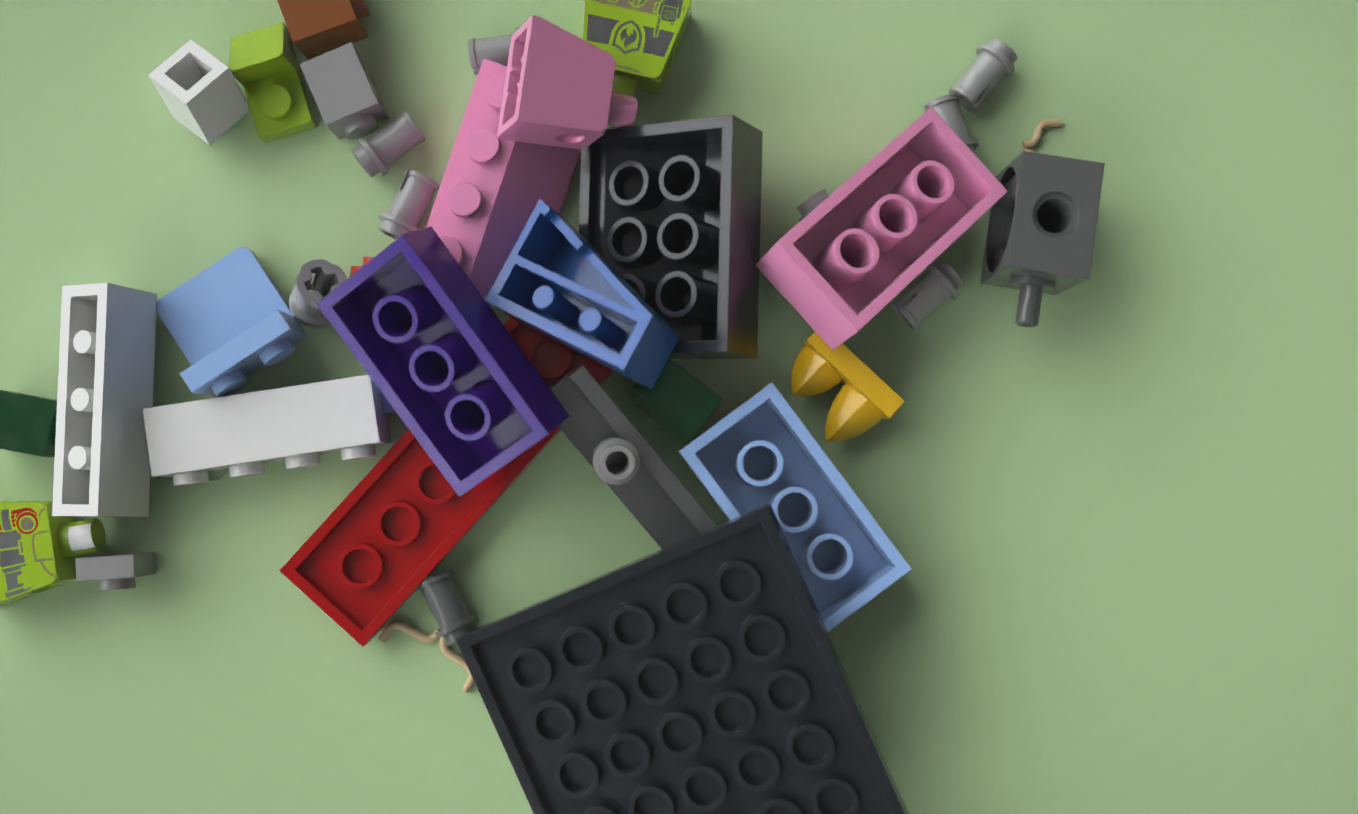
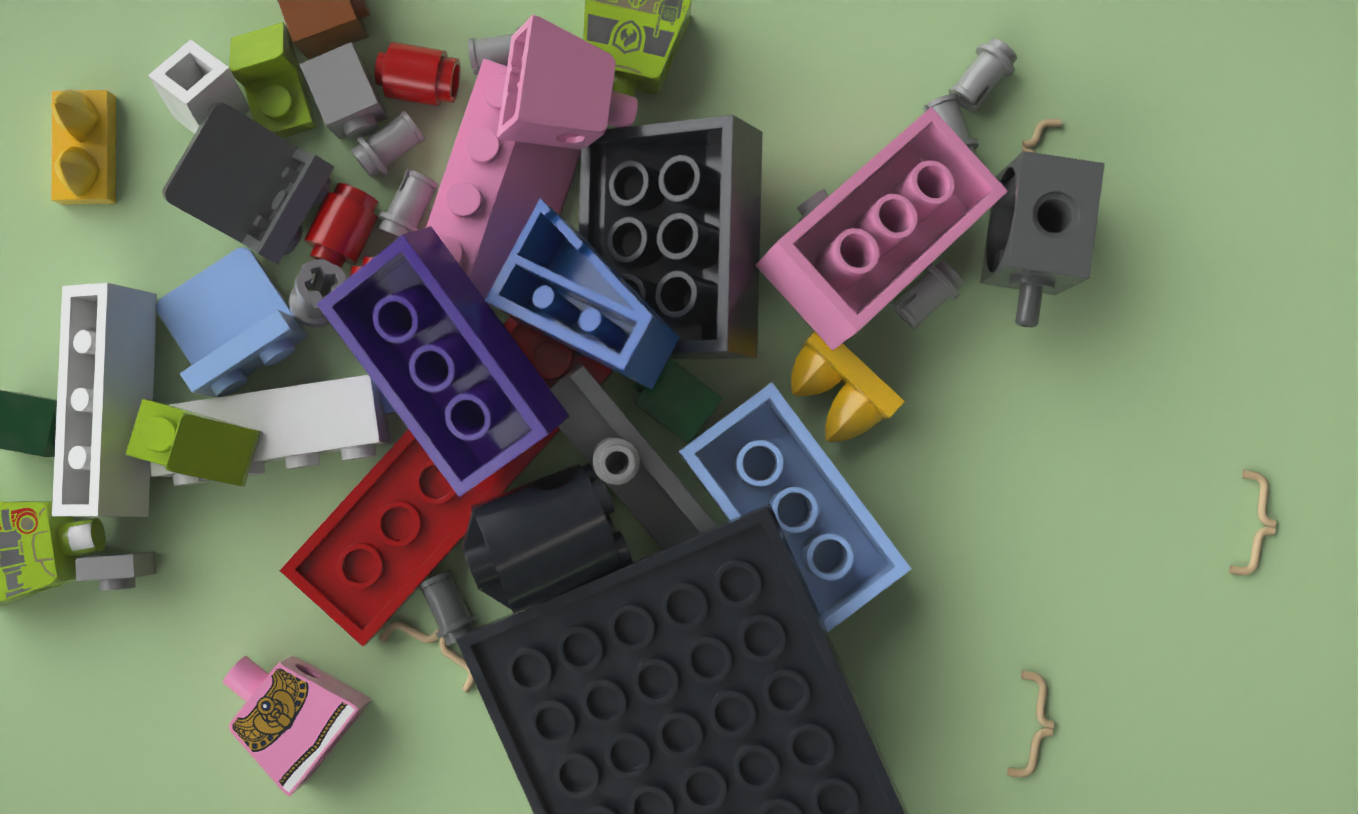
(83, 147): none -> yellow tile
(193, 443): none -> lime slope
(248, 182): none -> dark grey bracket
(291, 717): none -> bright pink torso
(342, 225): none -> red brick
(417, 74): none -> red brick
(544, 538): none -> black cylinder
(1048, 731): none -> tan piece
(1257, 541): none -> tan piece

